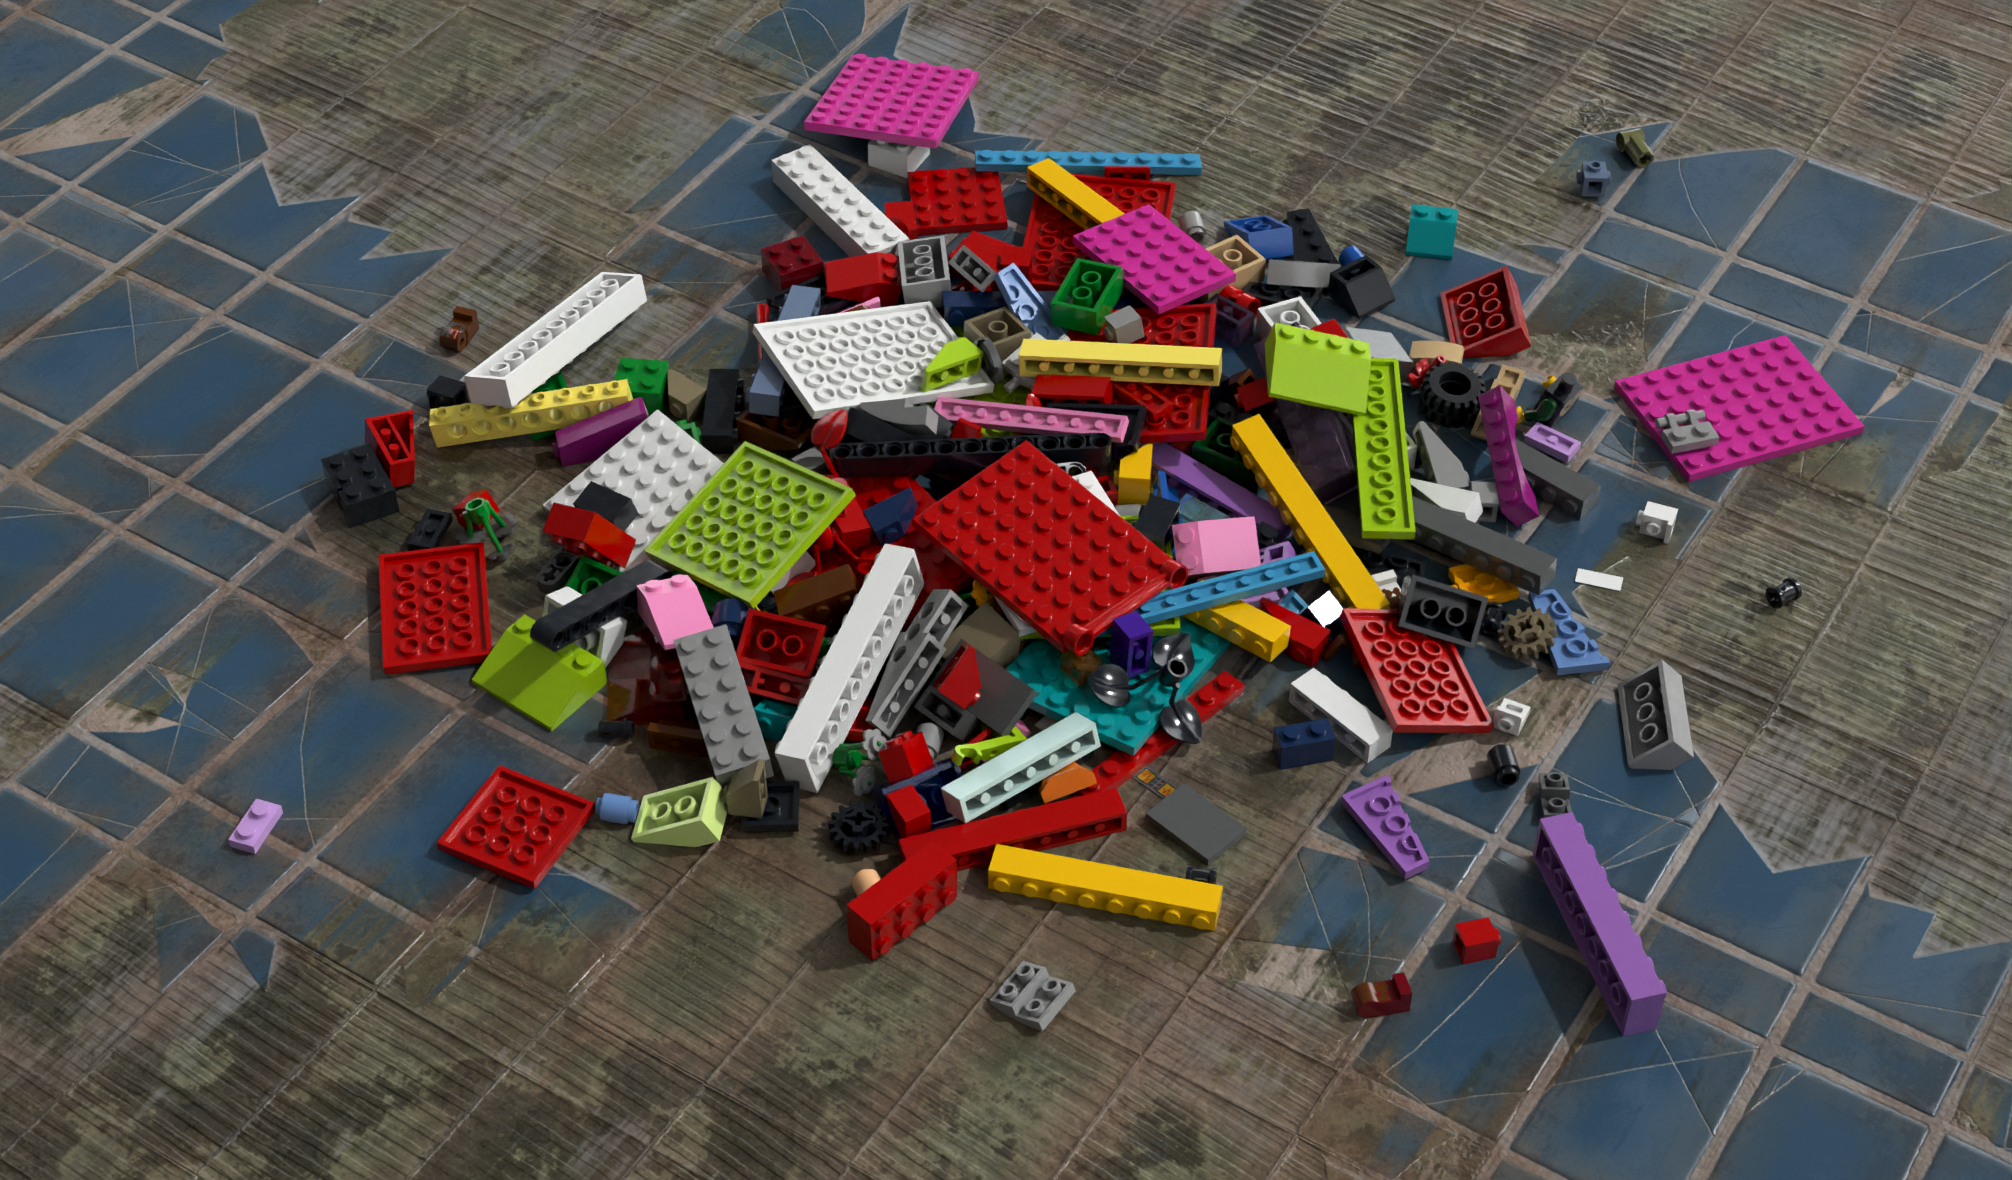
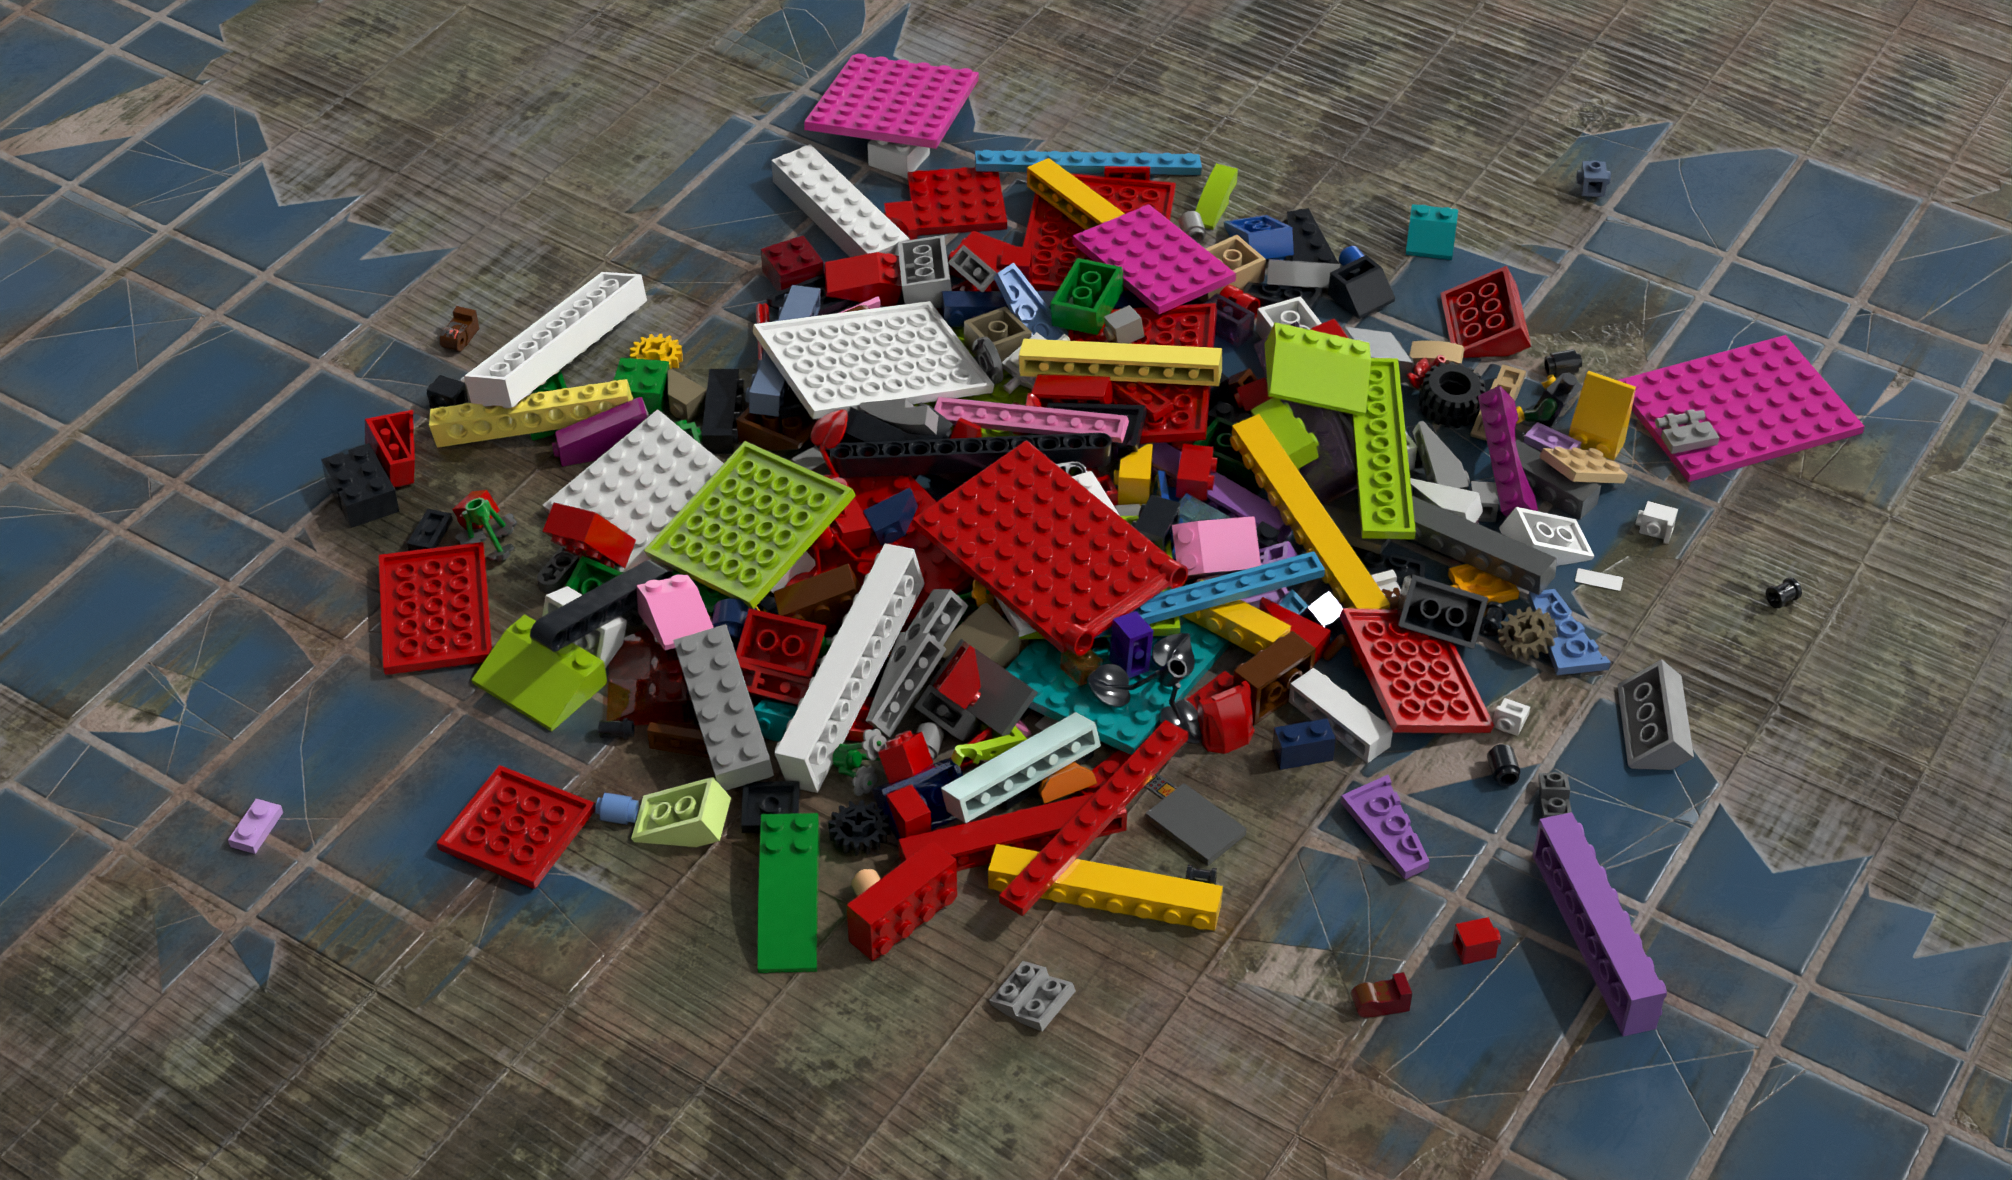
(608, 504): black brick -> none
(658, 349): none -> yellow gear
(747, 791): dark tan slope -> none
(788, 893): none -> green slope
(952, 363): lime slope -> none
(1093, 818): none -> red plate
(1195, 471): none -> red brick
(1216, 194): none -> lime slope
(1226, 719): none -> red slope
(1273, 671): none -> reddish brown brick
(1288, 431): none -> lime brick
(1549, 534): none -> white slope
(1562, 362): none -> black brick
(1583, 465): none -> tan plate
(1602, 414): none -> yellow slope
(1634, 144): olive piece -> none

